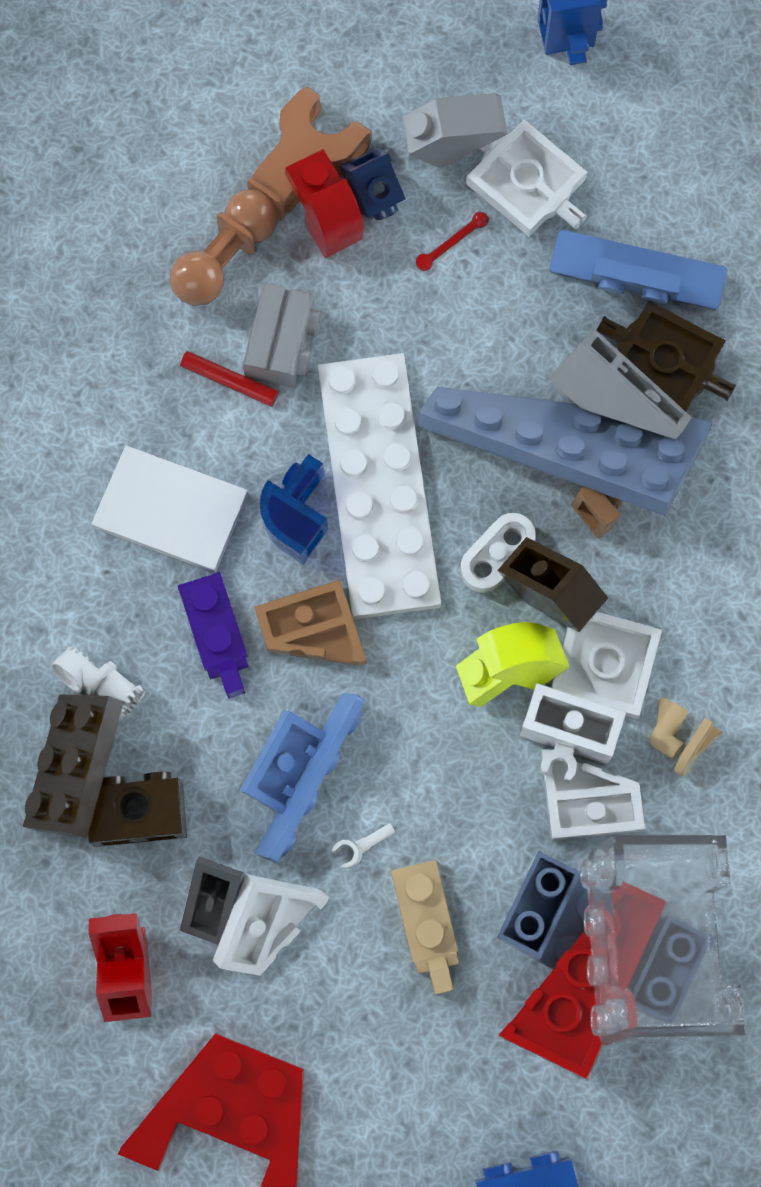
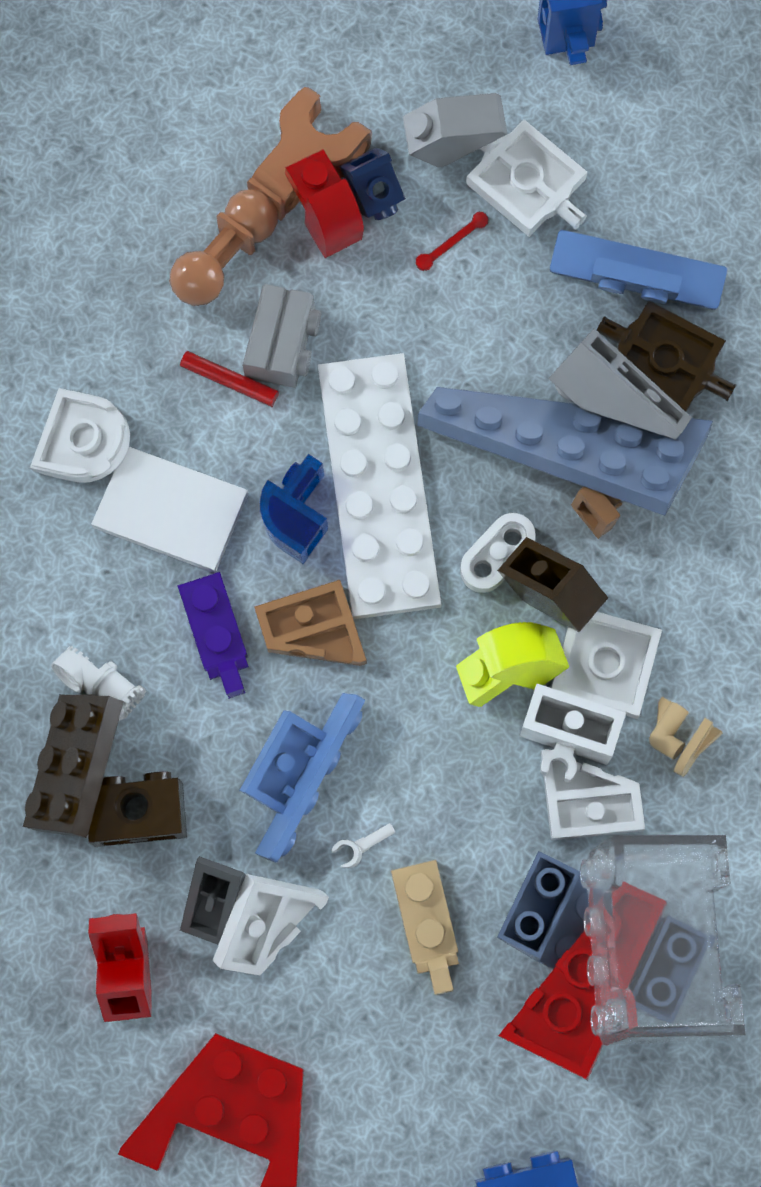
(81, 438): none -> white tile

